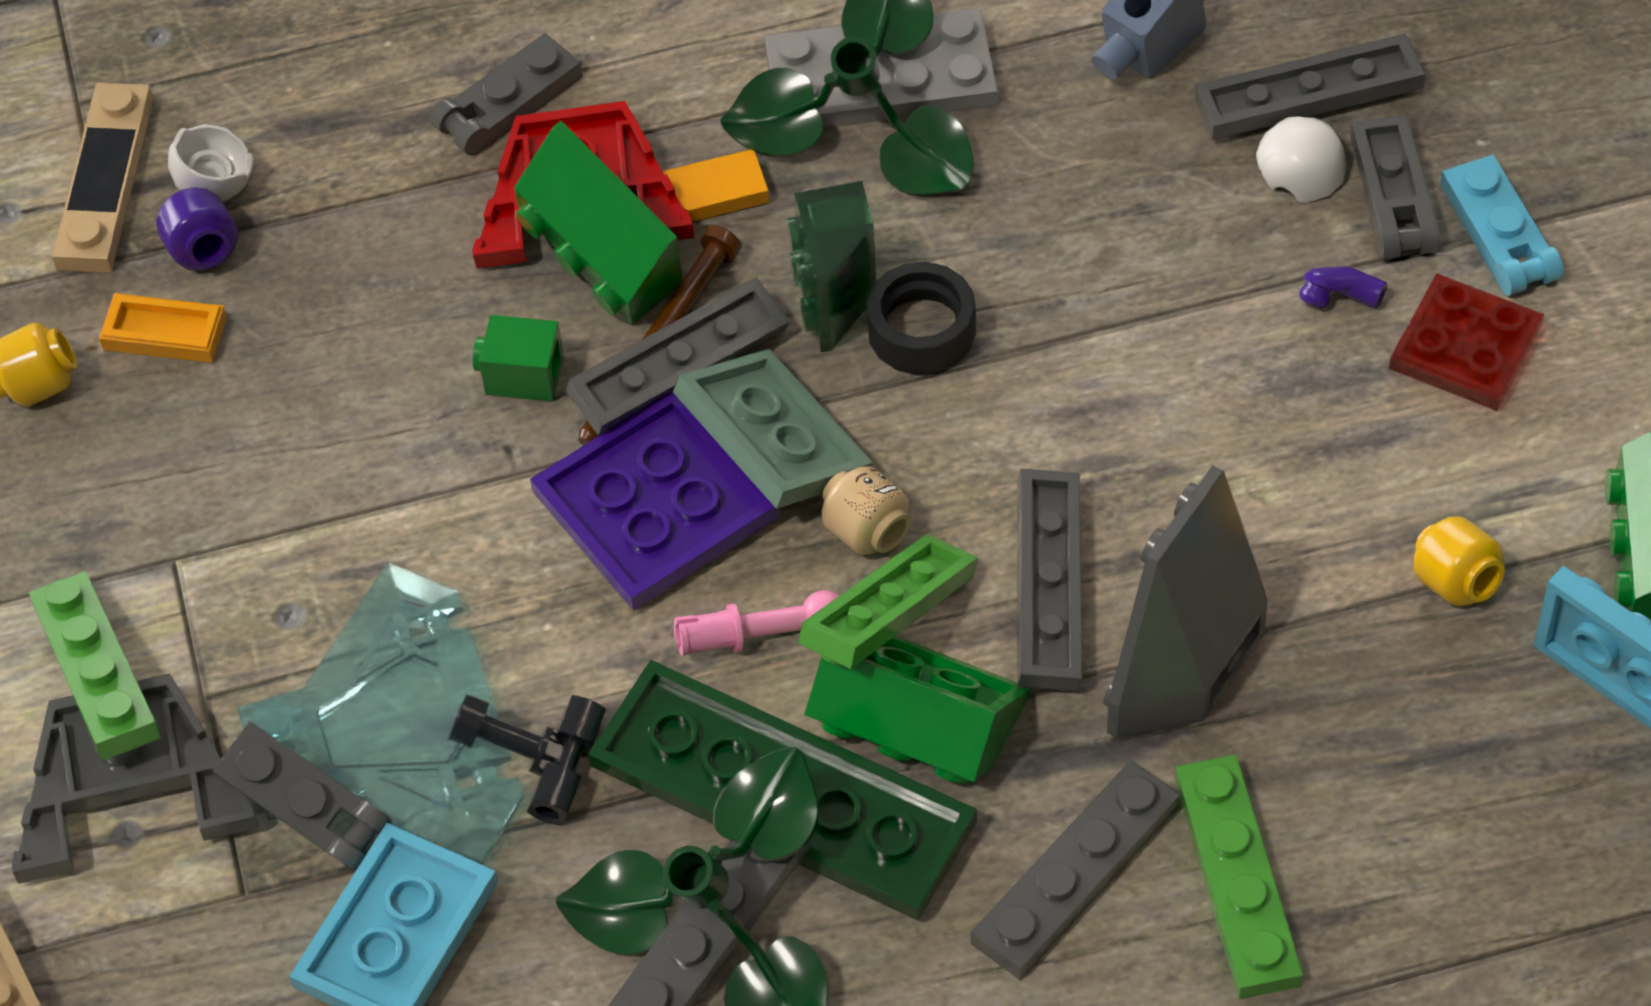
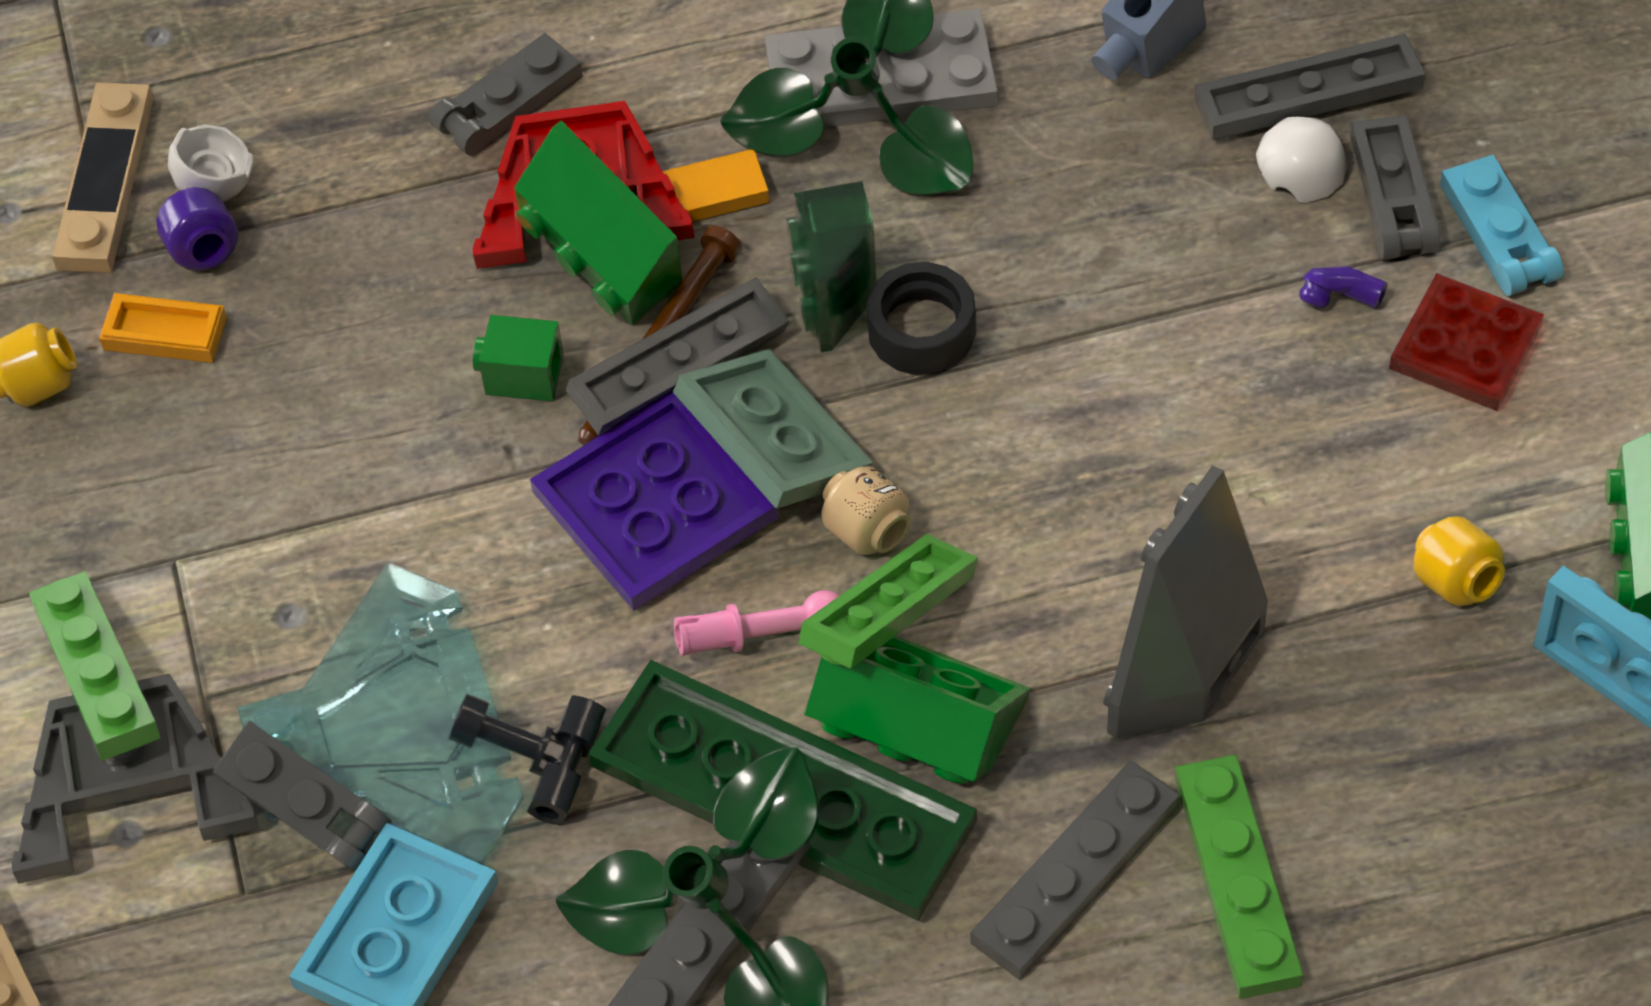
(1048, 580): dark grey plate -> none

